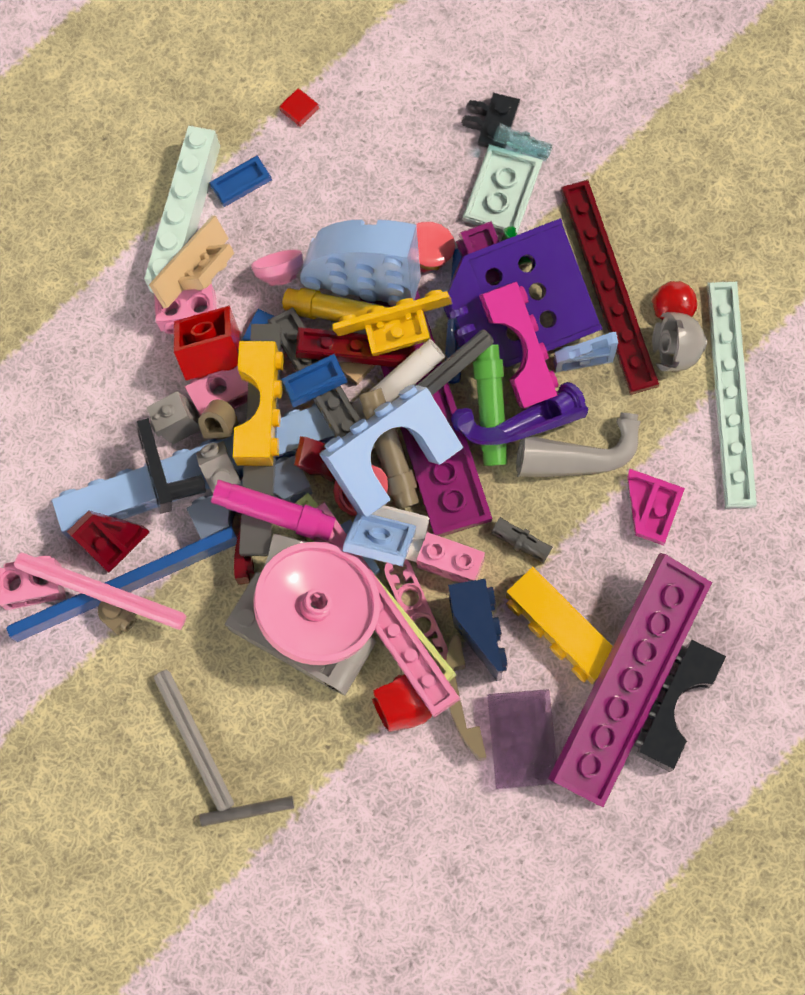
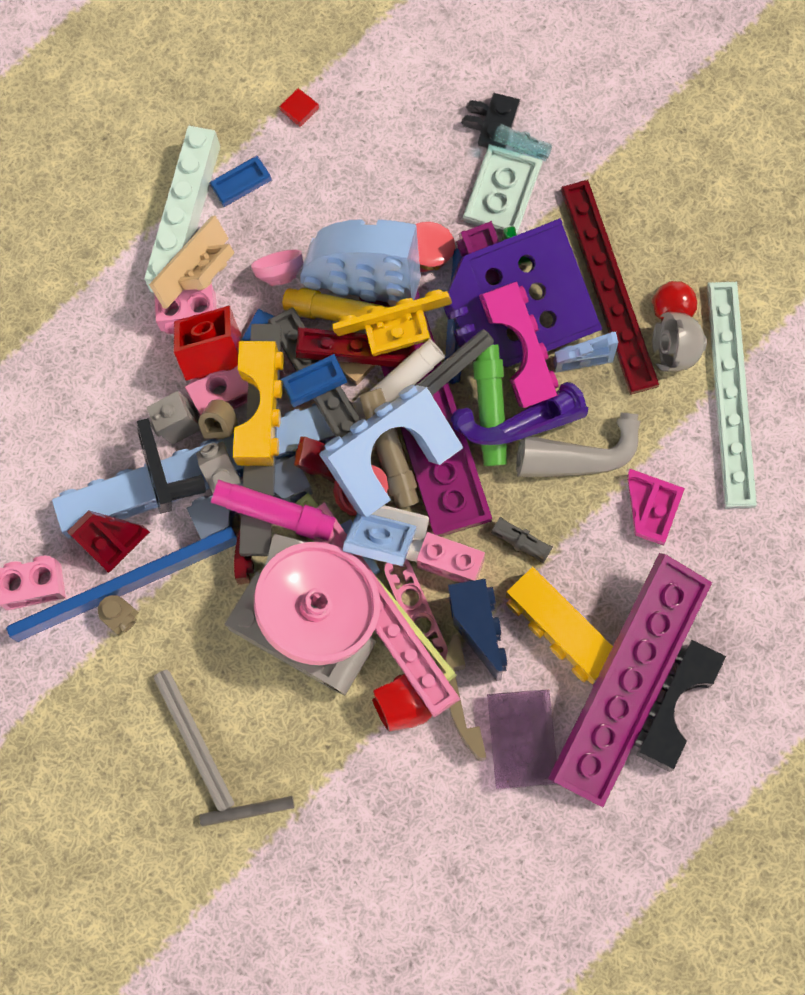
(100, 591): bright pink axle -> none

